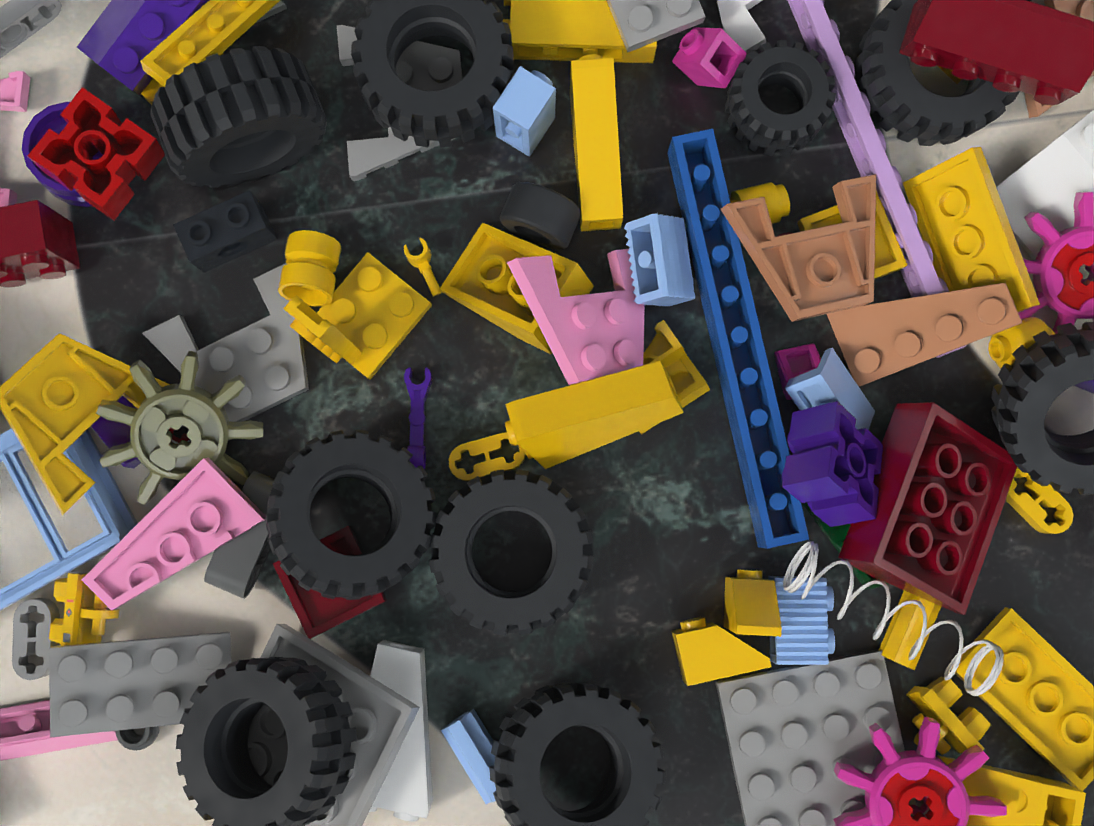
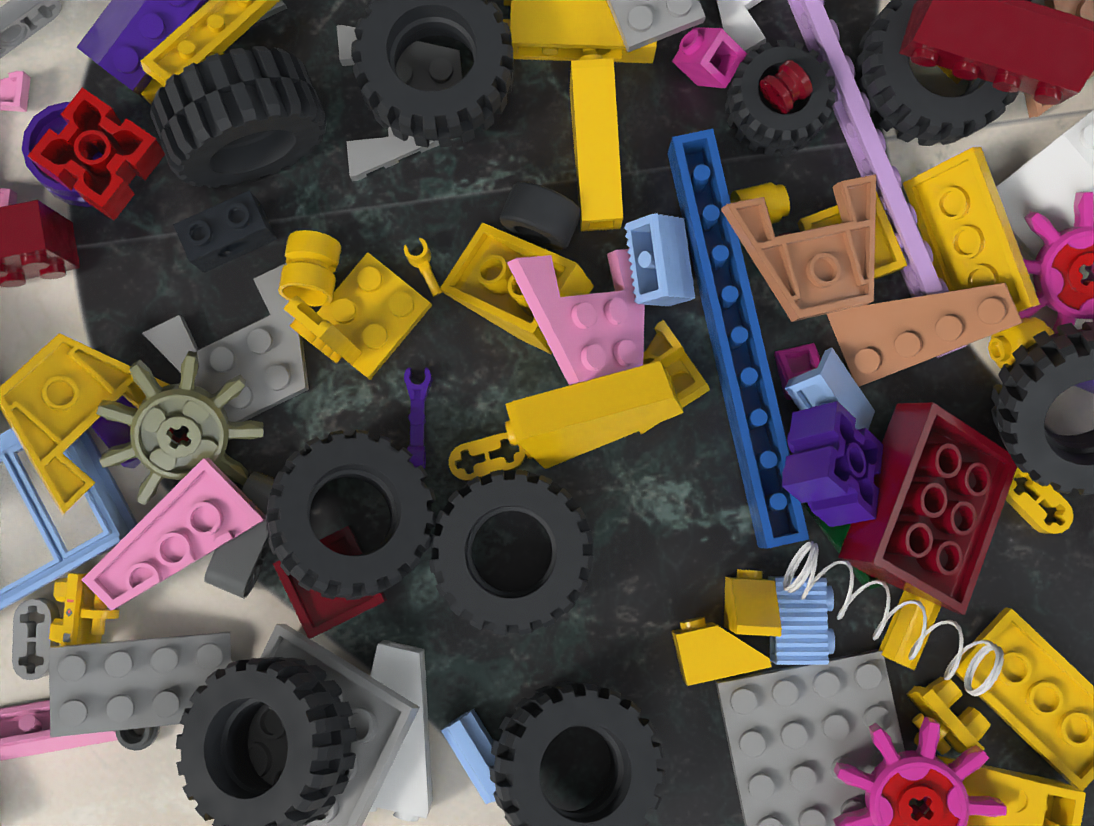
(525, 110): light blue brick -> none
(786, 87): none -> dark red wheel

